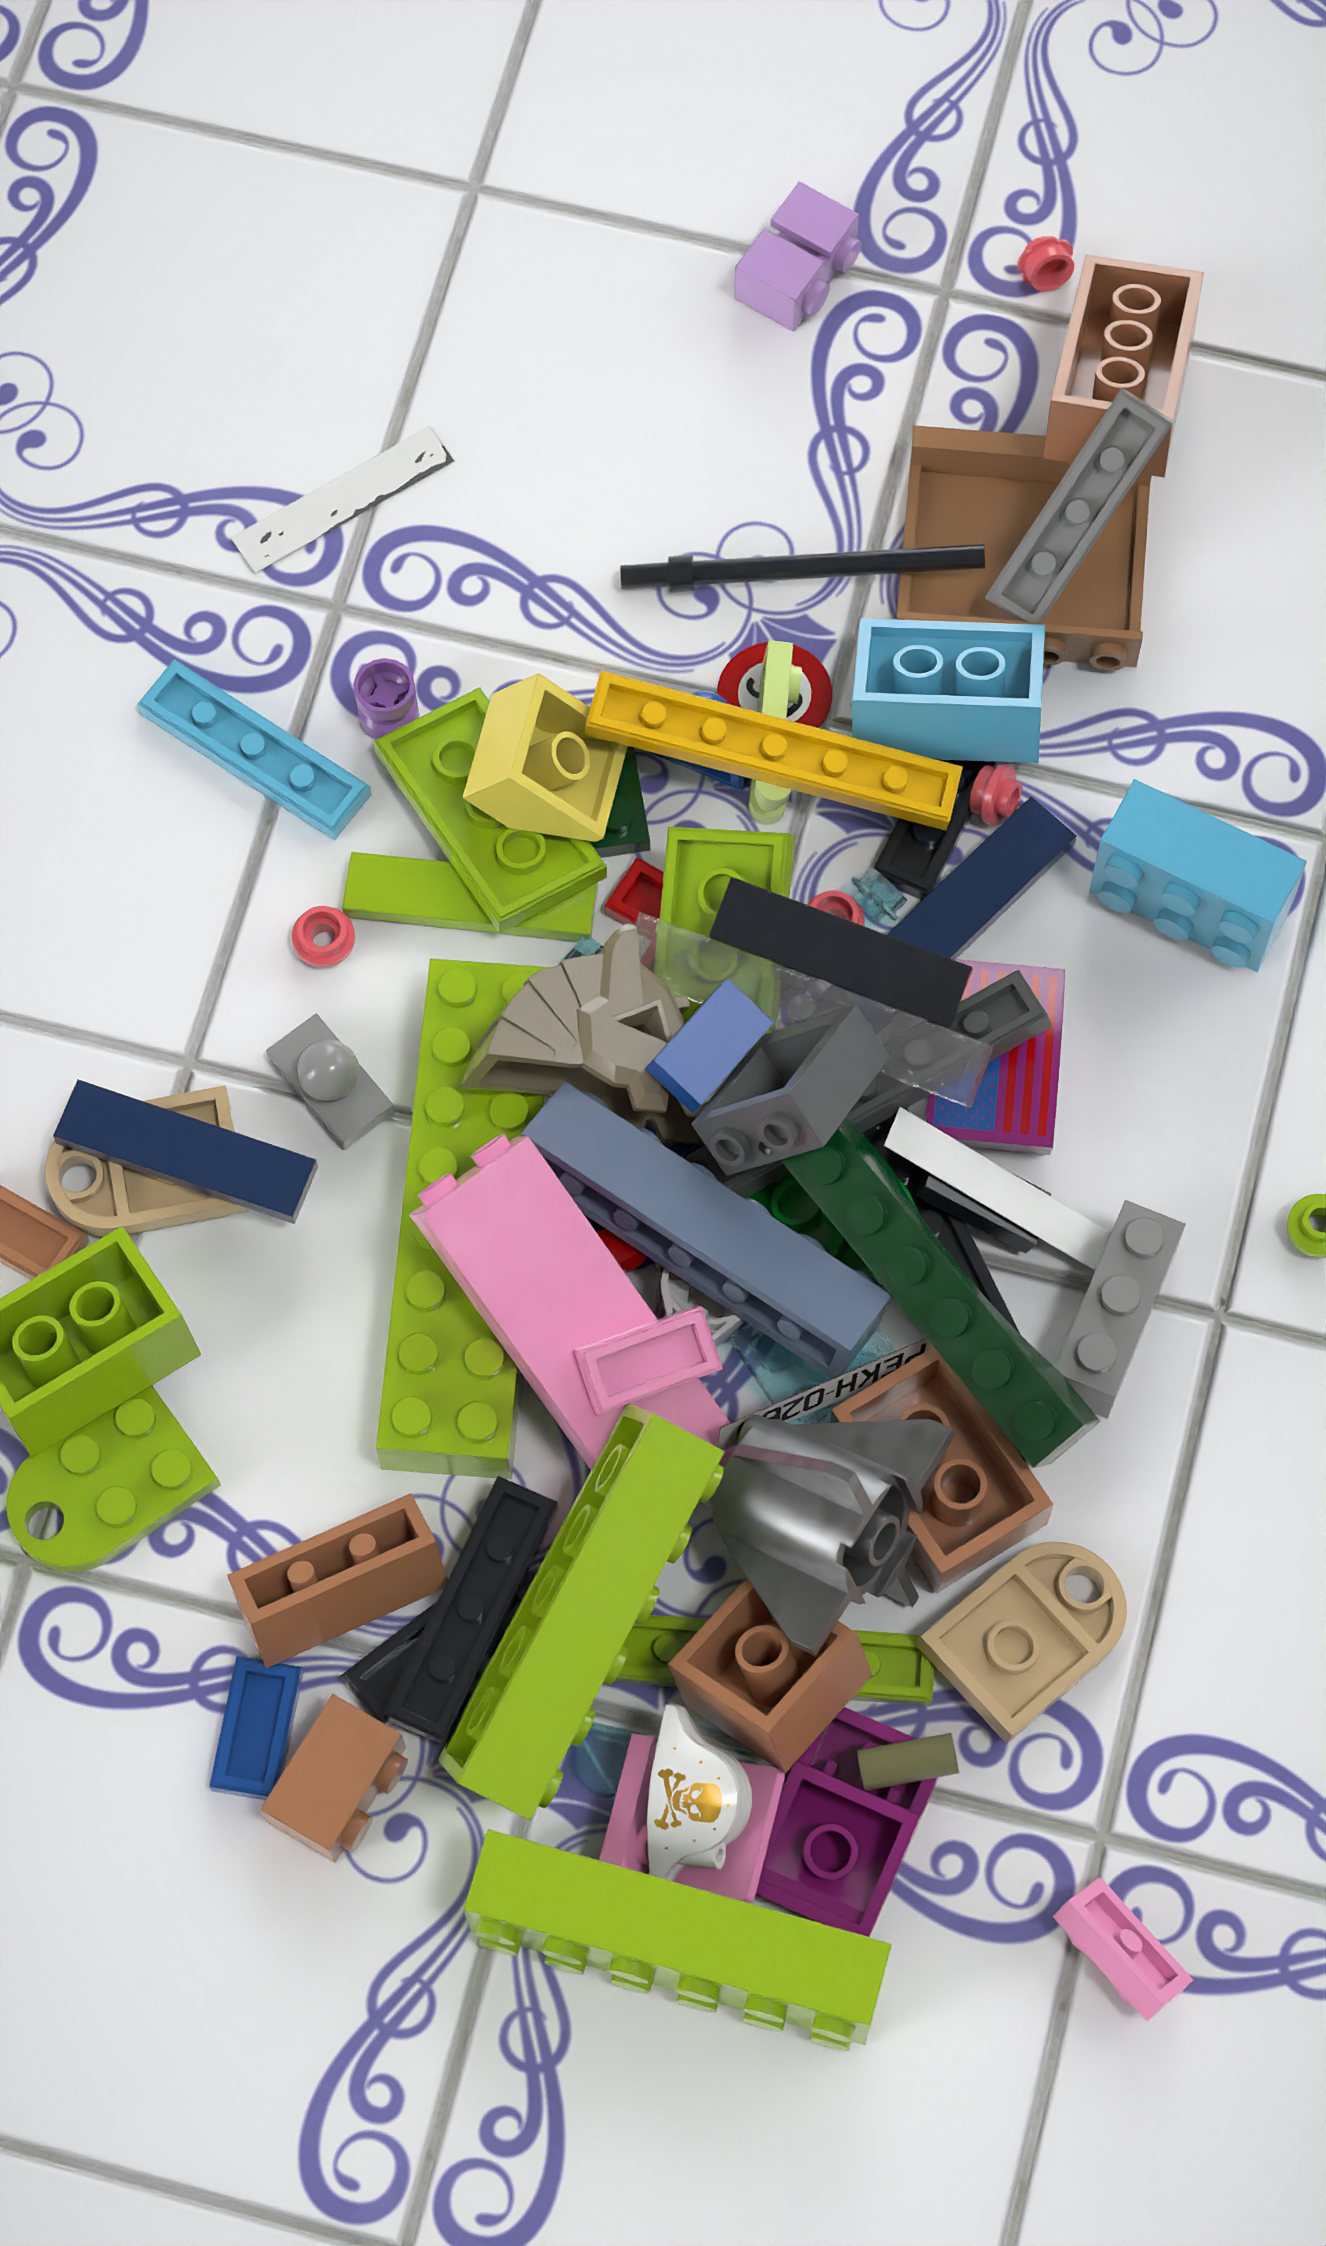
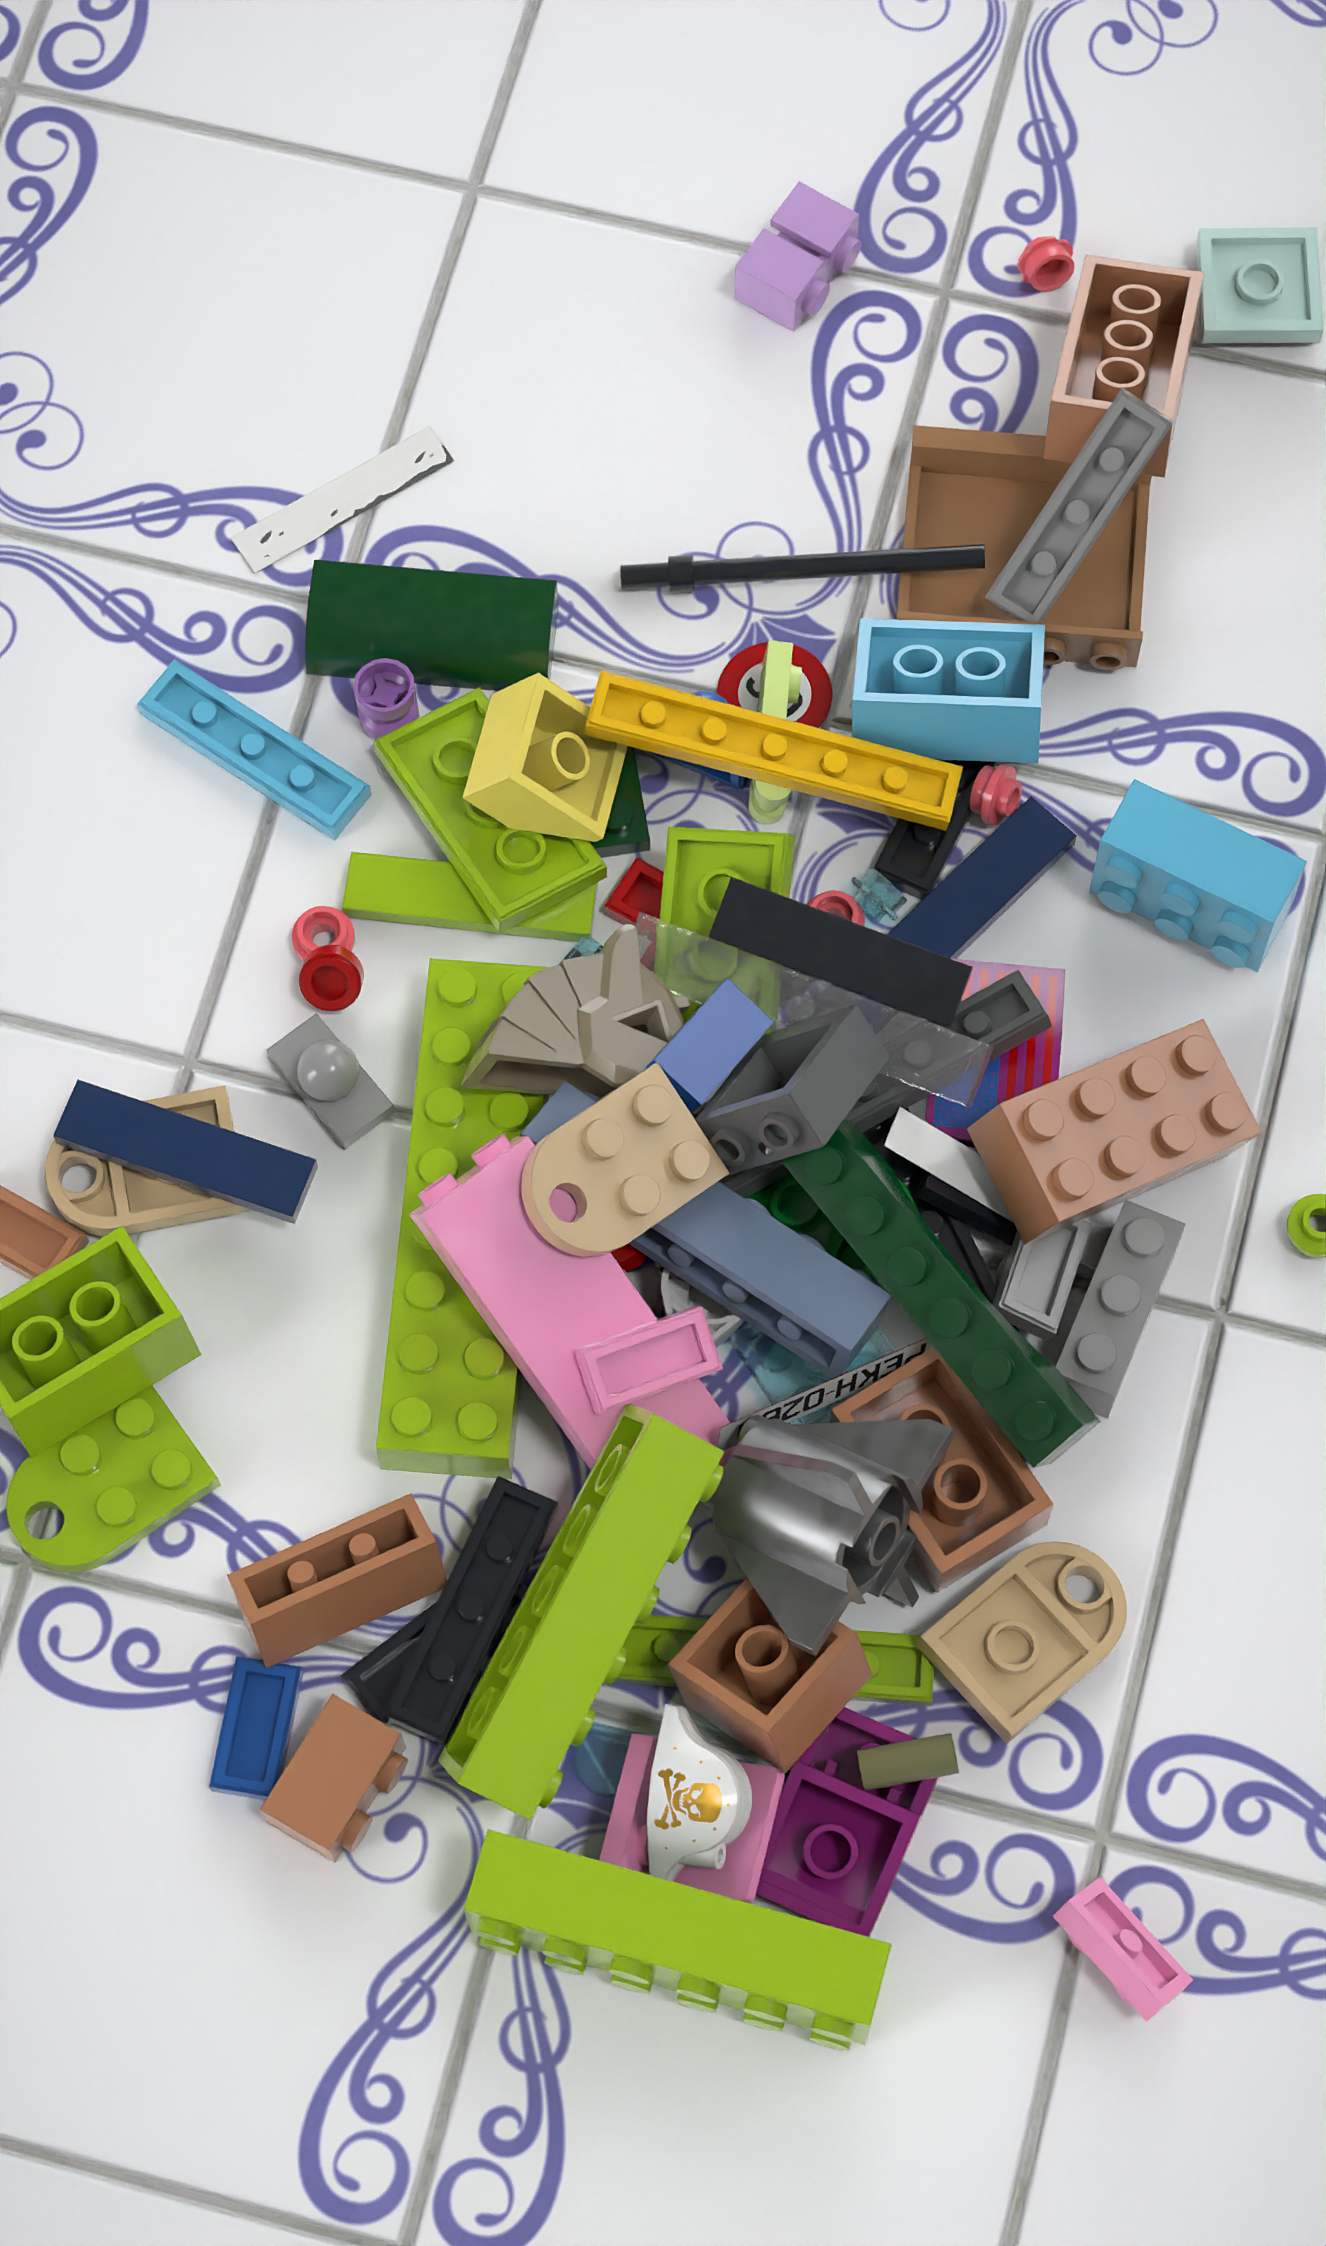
(331, 978): none -> red tile
(435, 622): none -> dark green brick
(623, 1163): none -> tan plate
(1038, 1279): none -> light grey tile
(1113, 1130): none -> nougat brick
(1260, 285): none -> light aqua plate

